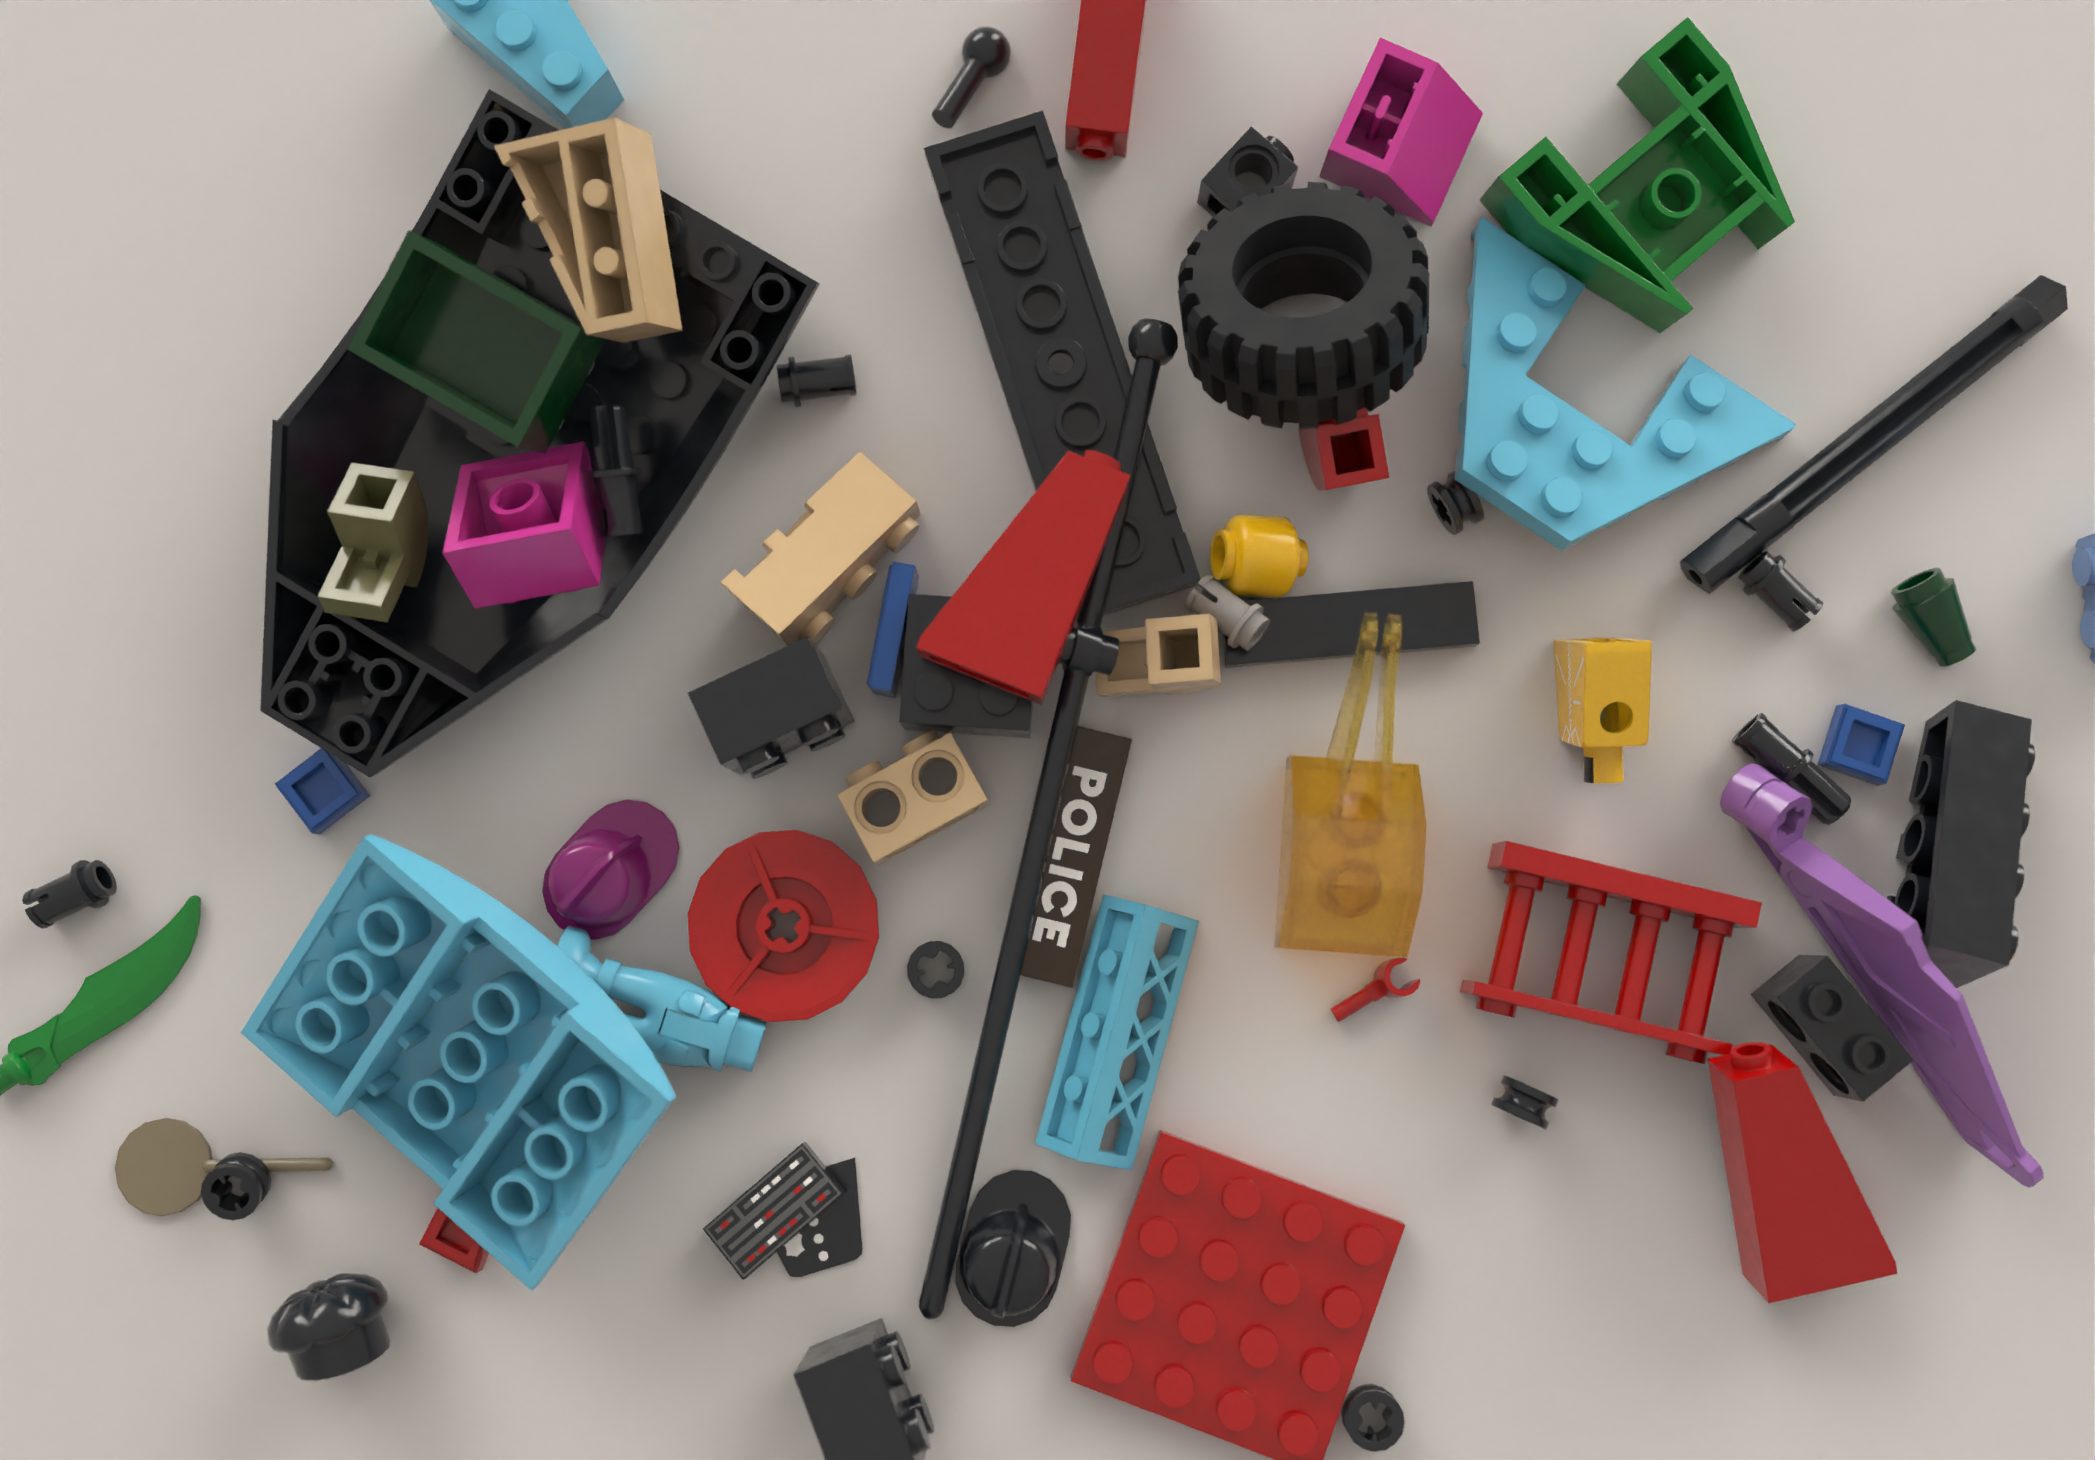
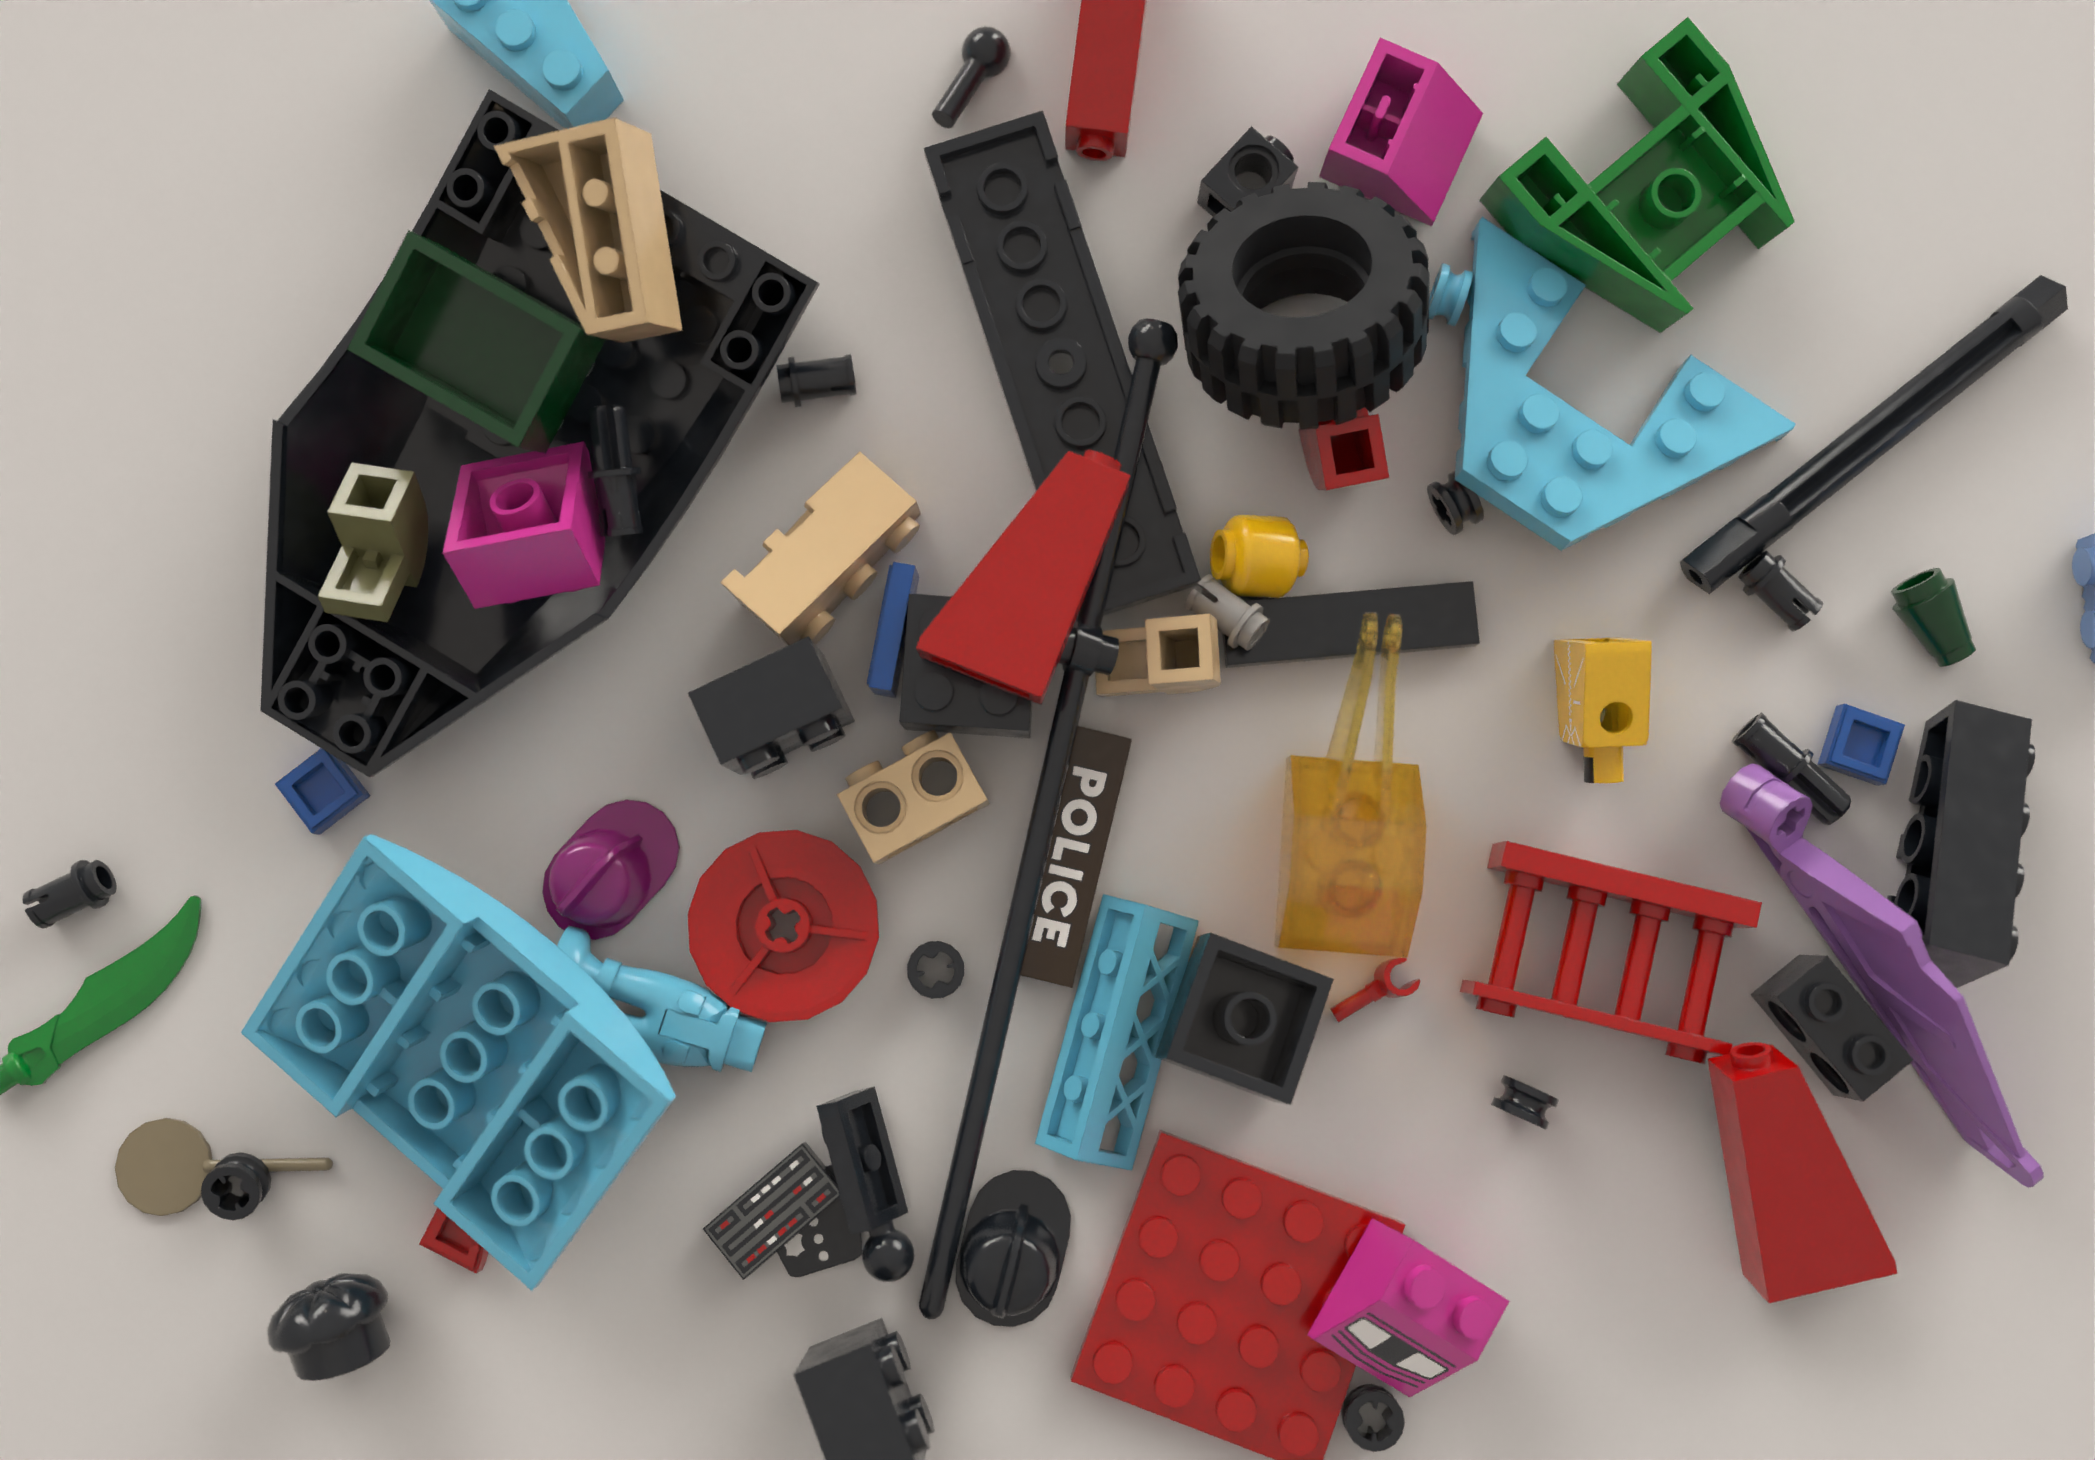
(867, 1180): none -> black plate
(1244, 1018): none -> black brick
(1406, 1312): none -> dark pink slope
(1449, 294): none -> medium azure bush

